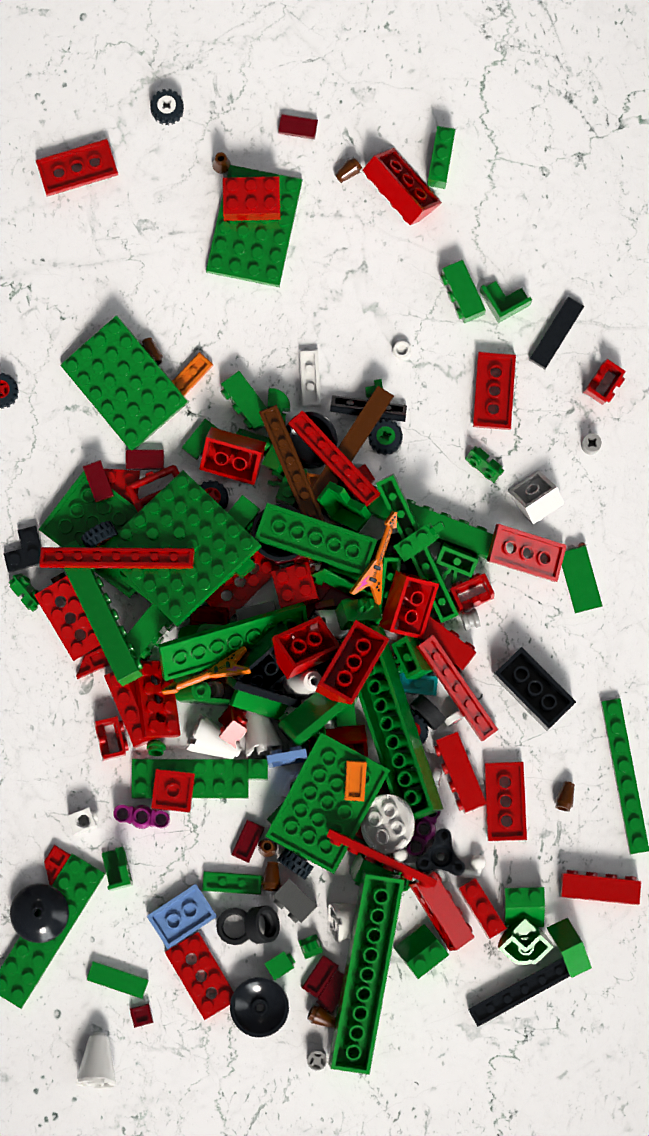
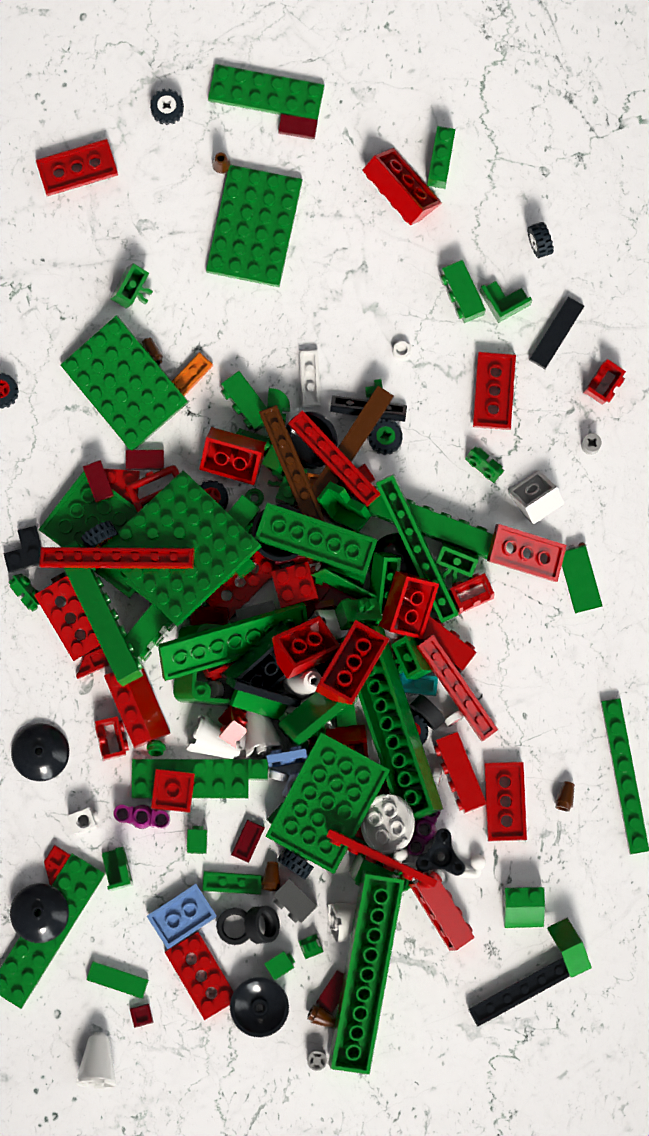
(51, 760): none -> black dish
(131, 286): none -> green brick
(148, 707): red plate -> none
(195, 444): green tile -> none
(197, 840): none -> green brick
(224, 668): orange piece -> none
(251, 198): red brick -> none
(254, 491): none -> green plate
(266, 92): none -> green plate
(267, 853): reddish brown cone -> none
(278, 776): none -> white tile
(320, 976): dark red tile -> none
(348, 170): reddish brown cone -> none
(355, 780): orange tile -> none
(373, 574): orange piece -> none
(418, 540): green hinge -> none
(421, 951): green slope -> none
(470, 619): light grey wheel -> none
(482, 908): red brick -> none
(524, 943): brick -> none
(534, 688): black brick -> none
(540, 240): none -> black wheel
(600, 888): red brick -> none

